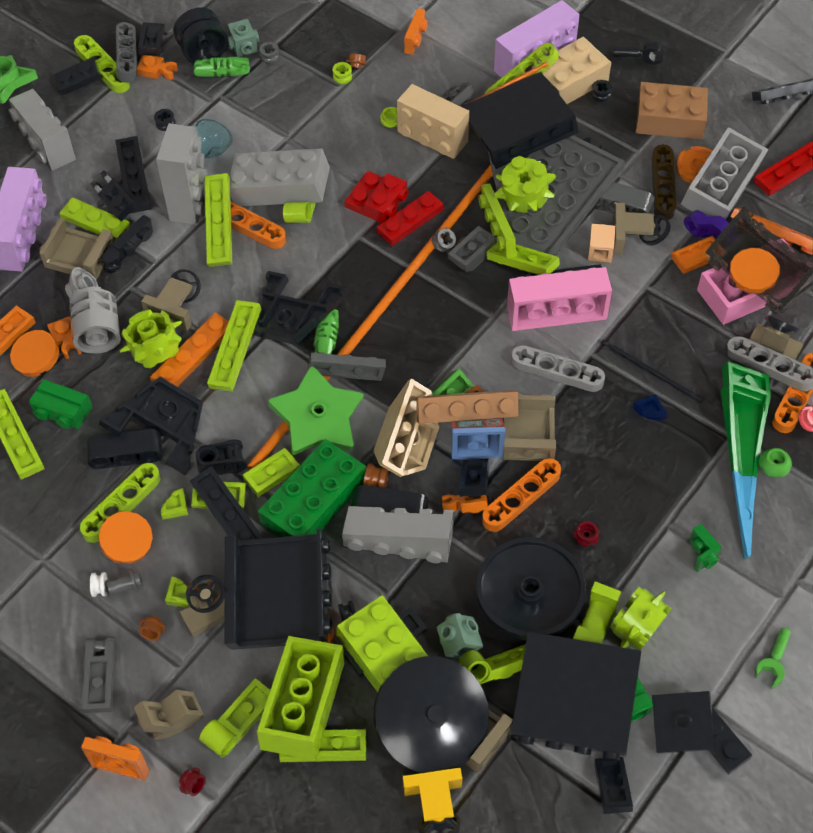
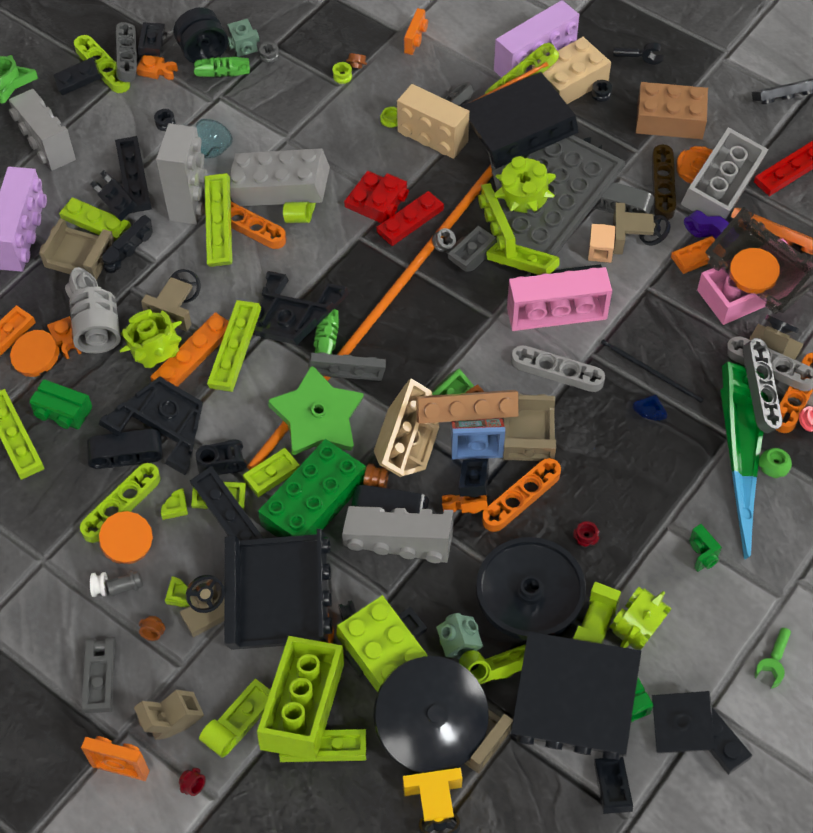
(768, 413): none -> dark grey beam

